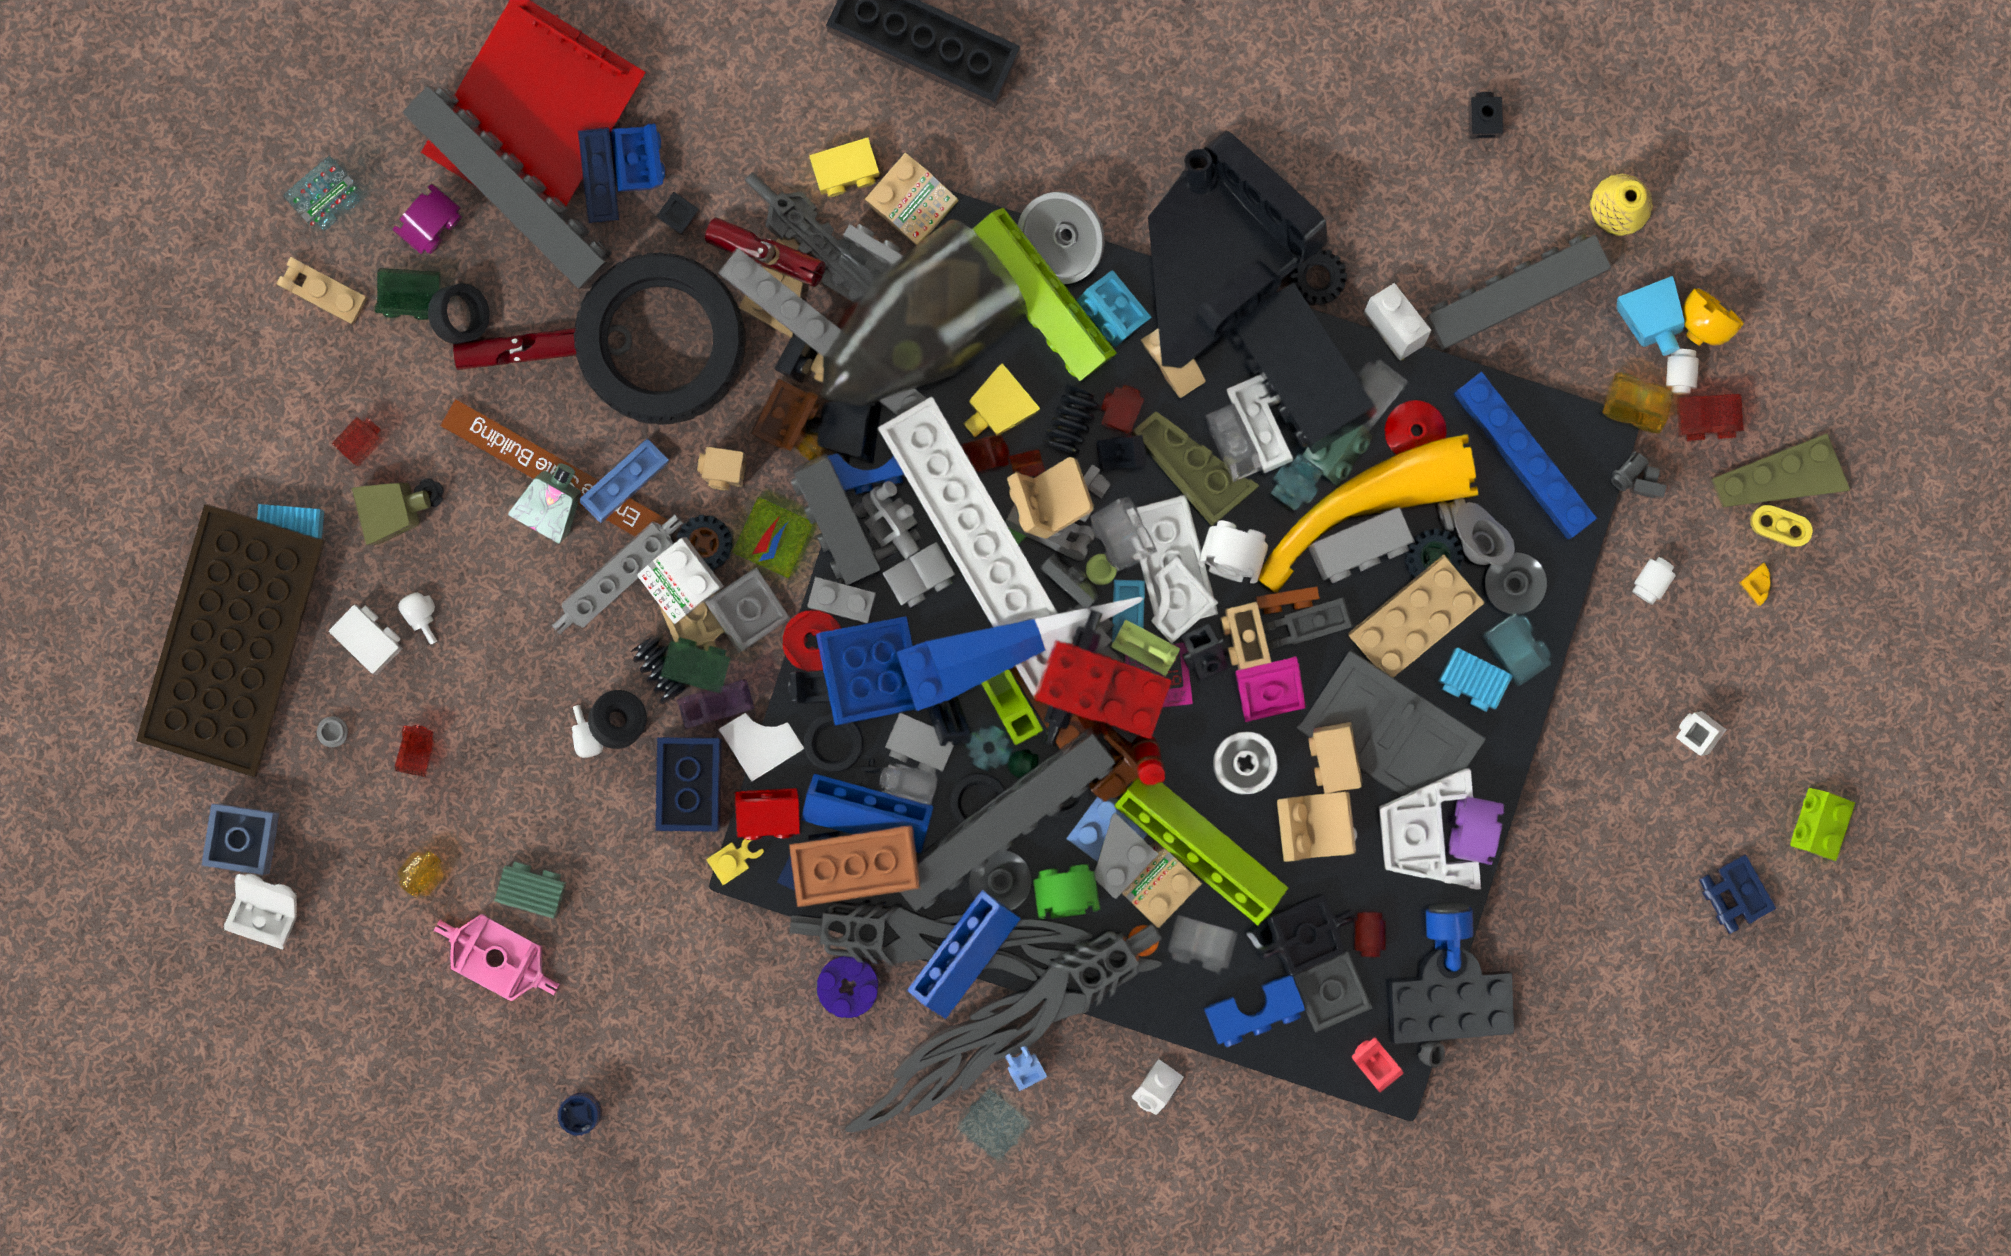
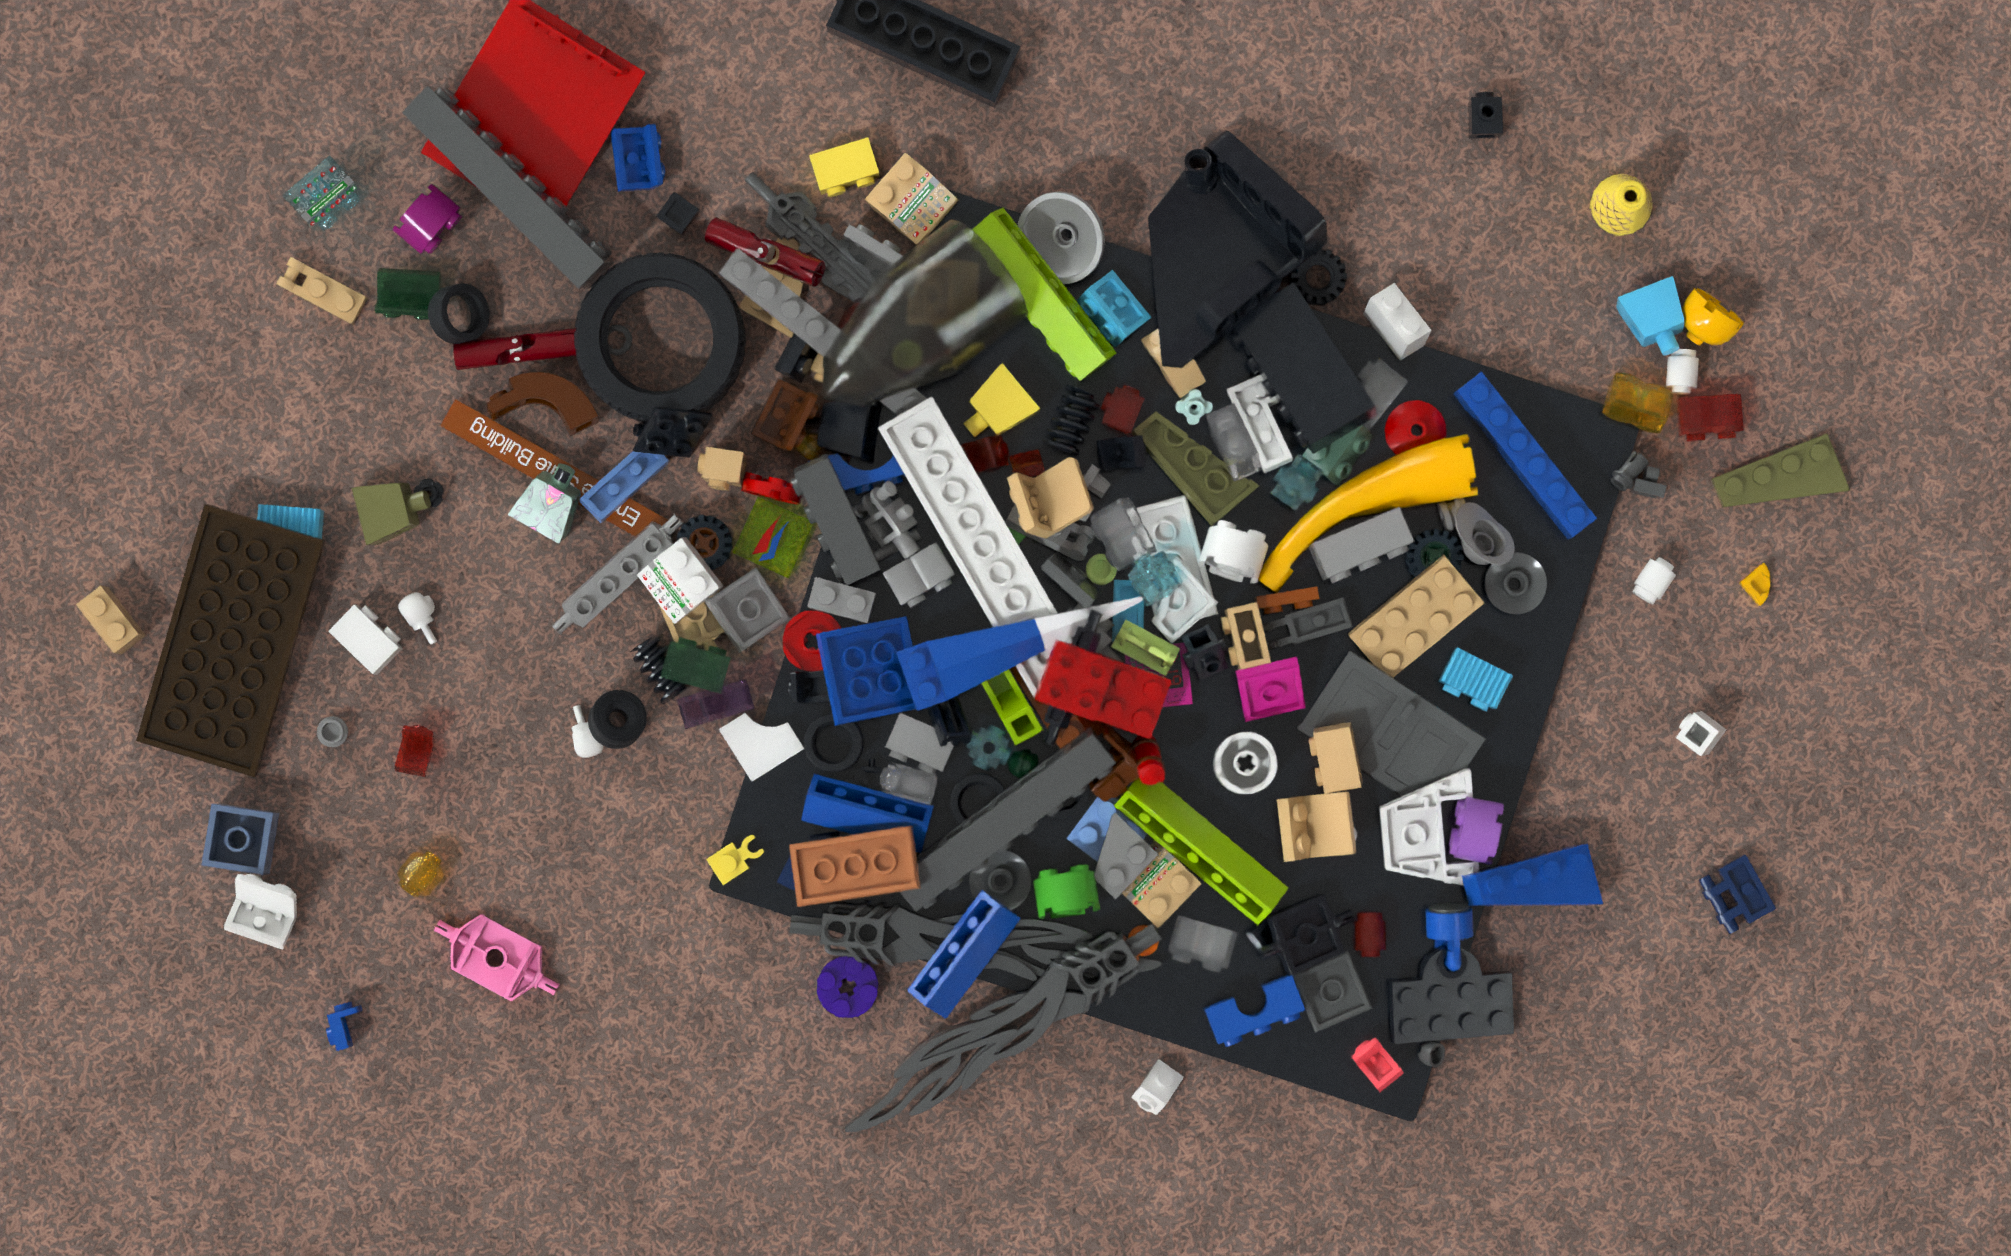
(111, 620): none -> tan brick
(338, 1032): none -> blue bracket
(358, 440): clear red brick -> none
(530, 890): sand green brick -> none
(546, 390): none -> reddish brown arch
(579, 1114): dark blue wheel -> none
(598, 175): dark blue tile -> none
(670, 432): none -> black hinge
(688, 784): dark blue brick -> none
(767, 813): red brick -> none
(771, 488): none -> red plate
(993, 1124): clear light blue piece -> none
(1025, 1069): light blue plate -> none
(1154, 577): none -> clear light blue brick
(1193, 397): none -> light aqua plate
(1517, 648): clear light blue brick -> none
(1518, 292): dark grey brick -> none
(1541, 880): none -> blue wedge
(1780, 525): light yellow plate -> none
(1822, 823): lime bracket -> none

